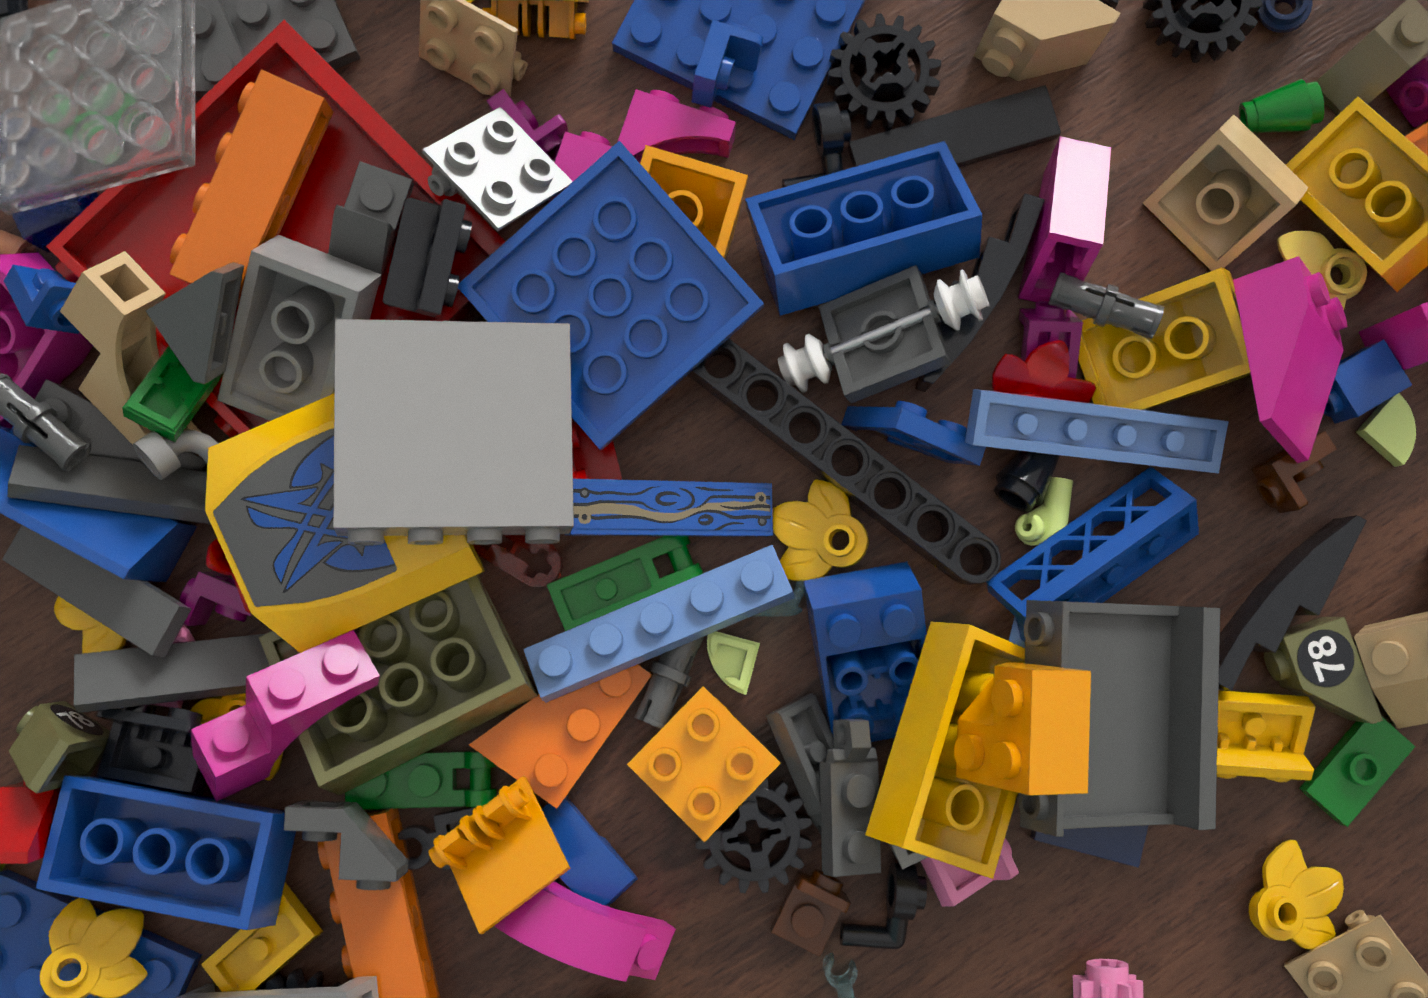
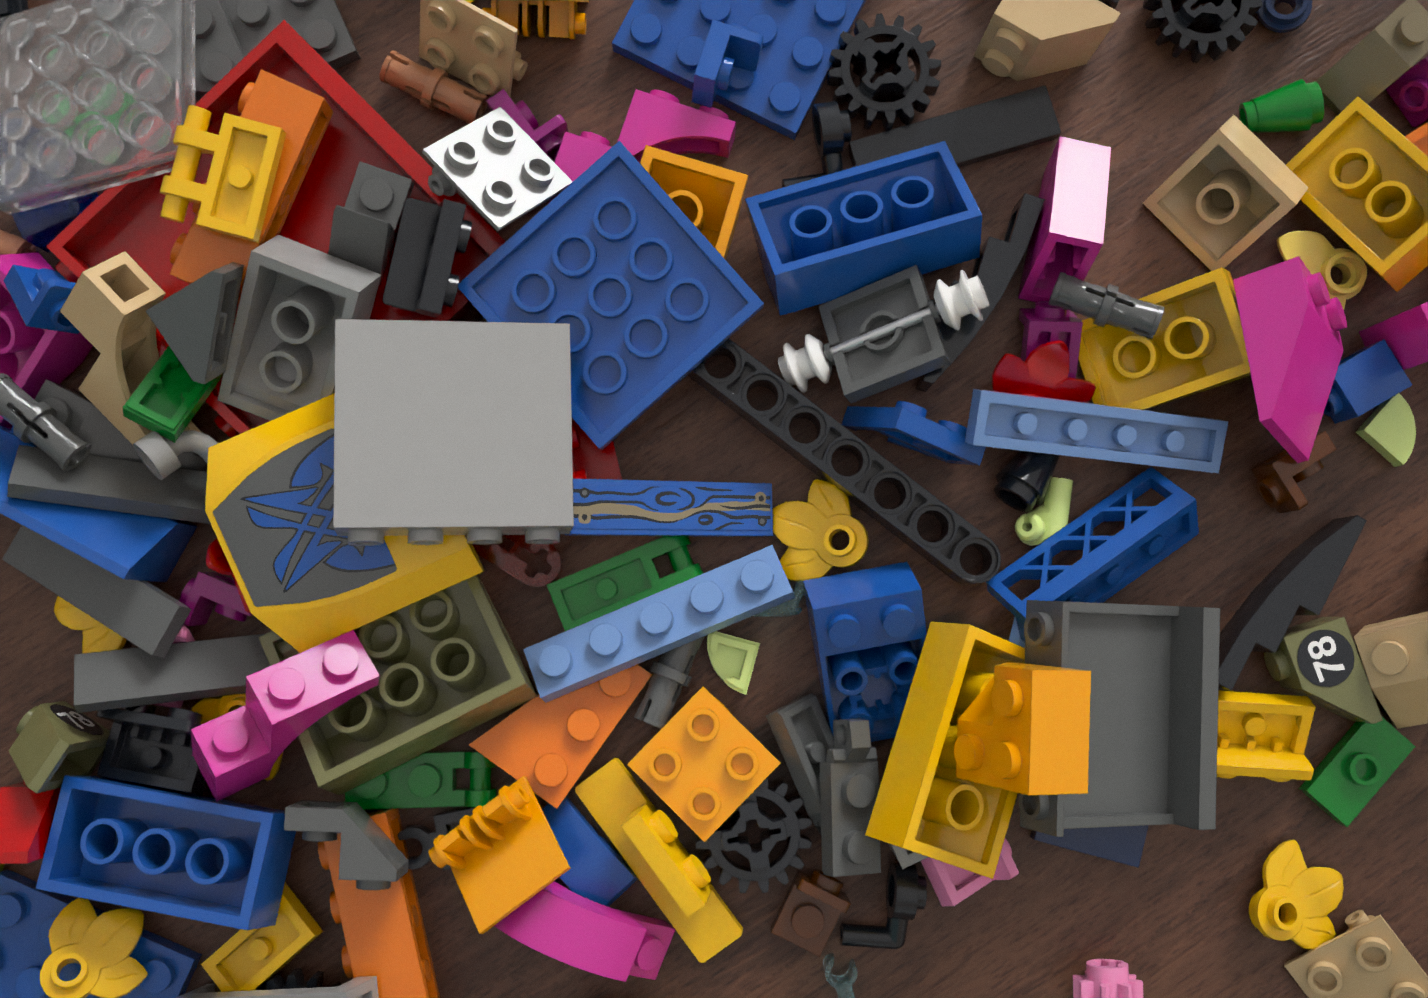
(239, 175): none -> yellow plate
(433, 88): none -> nougat pin
(659, 860): none -> yellow bracket

